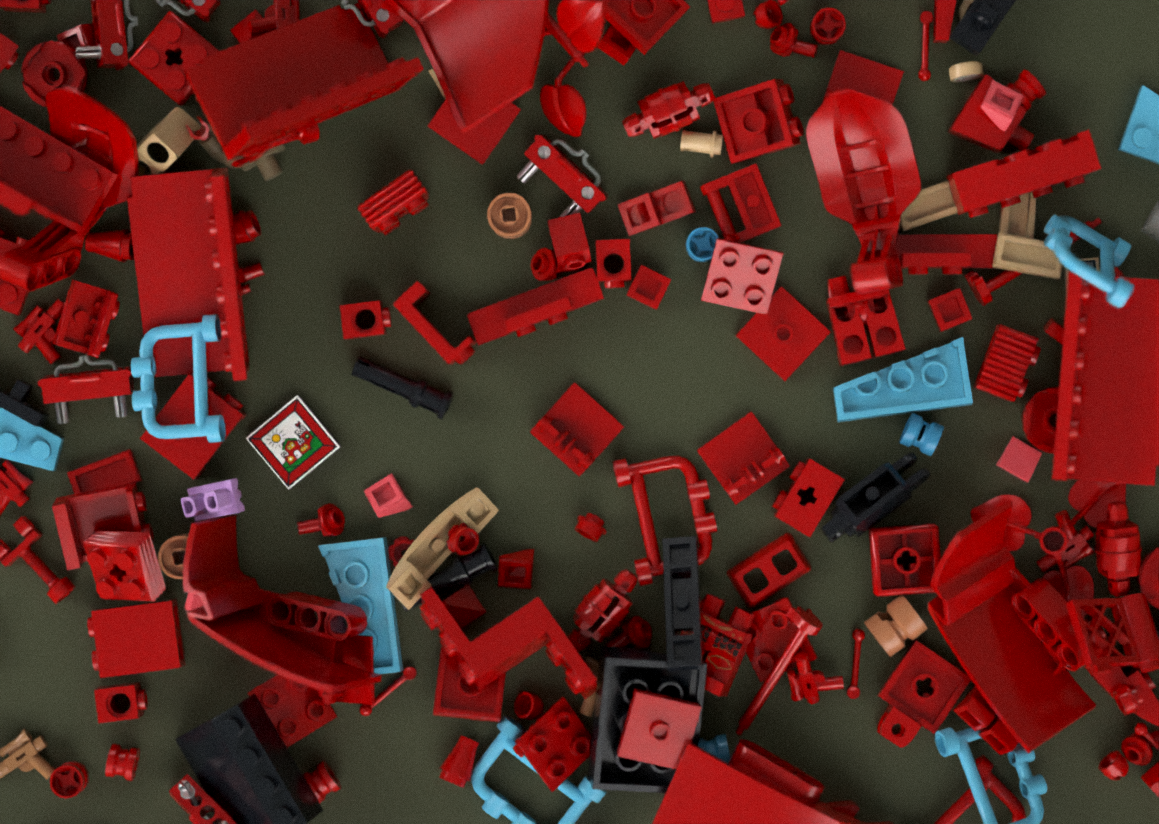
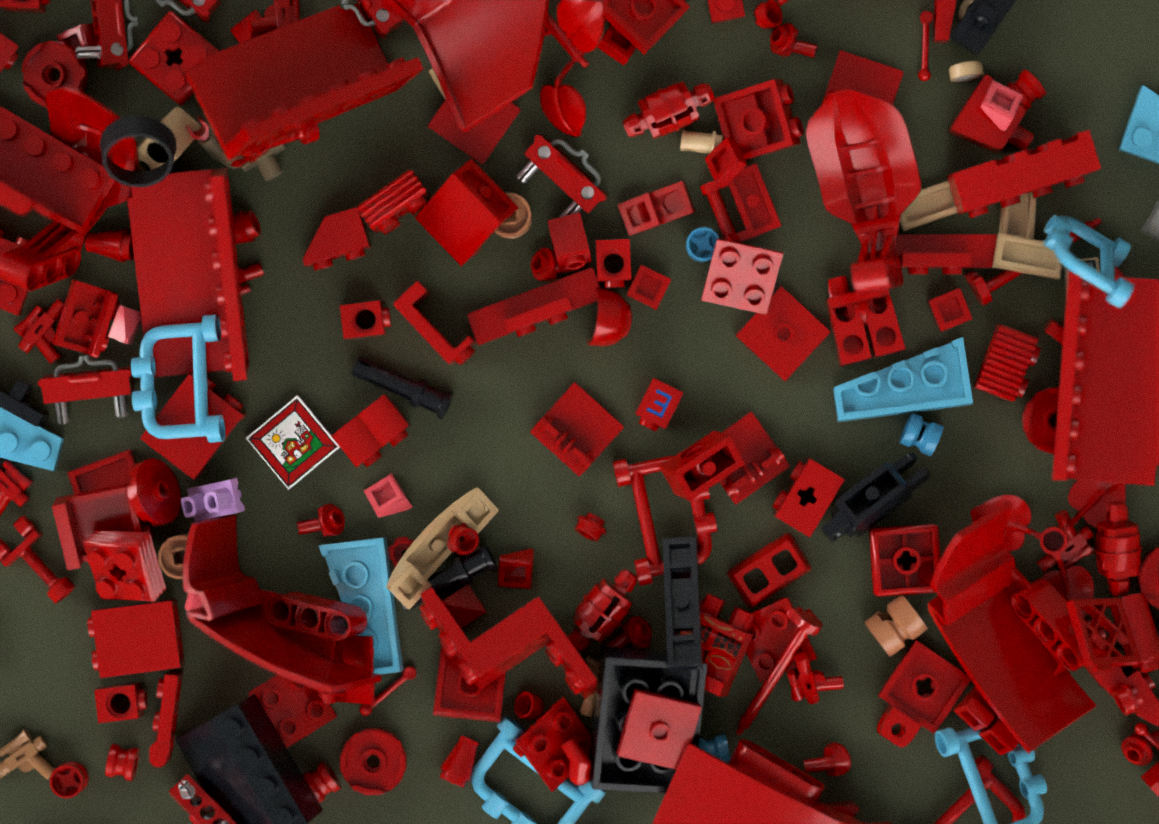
(125, 325): none -> coral slope
(138, 127): none -> black tyre
(154, 492): none -> red plate
(166, 720): none -> red hinge
(338, 237): none -> red slope
(371, 431): none -> red brick
(371, 779): none -> red plate
(466, 212): none -> red panel
(580, 764): none -> red arm
(613, 318): none -> red helmet
(658, 405): none -> red brick
(702, 465): none -> red brick
(725, 161): none -> red plate
(831, 22): red wheel -> none
(834, 760): none -> red plate
(853, 690): red hinge -> none
(1019, 459): coral slope -> none
(1114, 766): red hinge -> none

